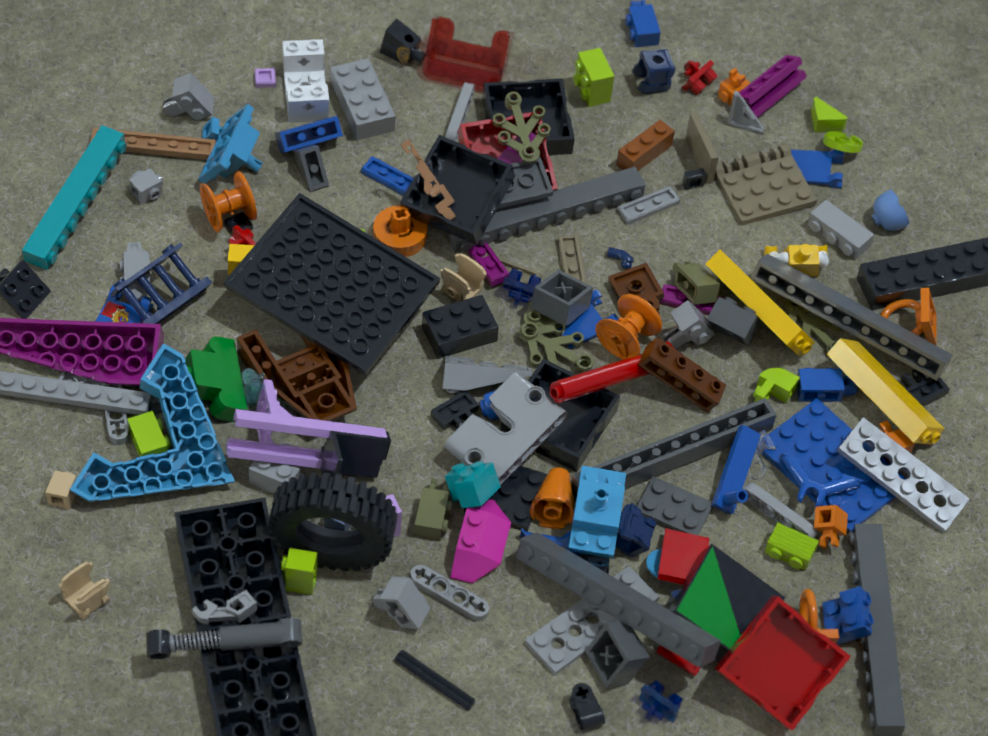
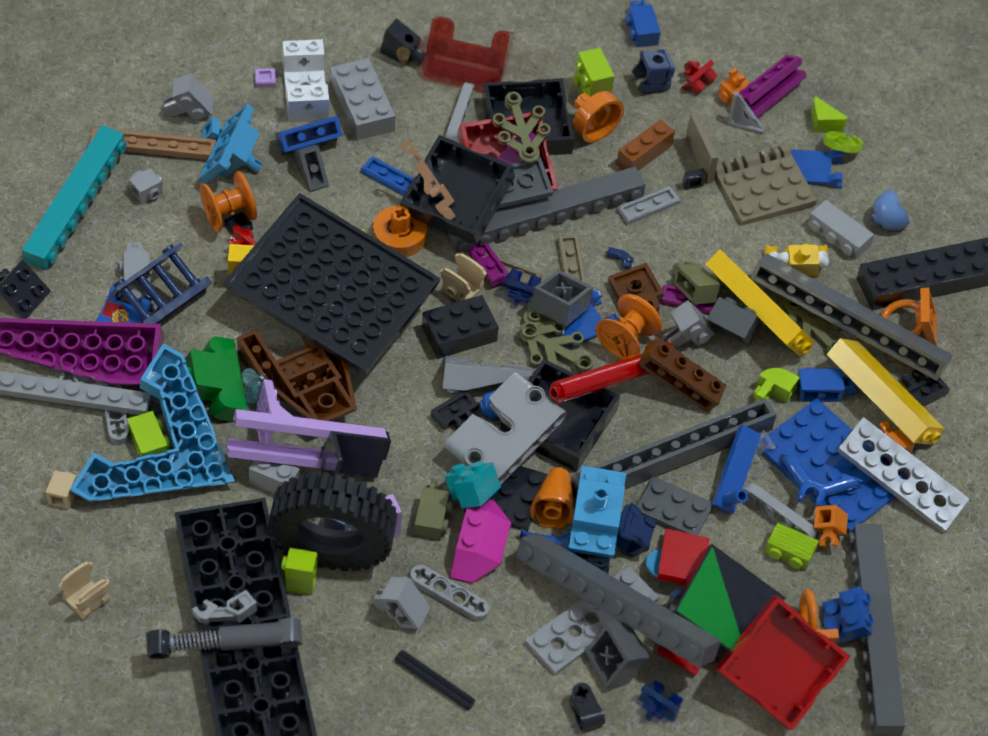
(597, 115): none -> orange piece

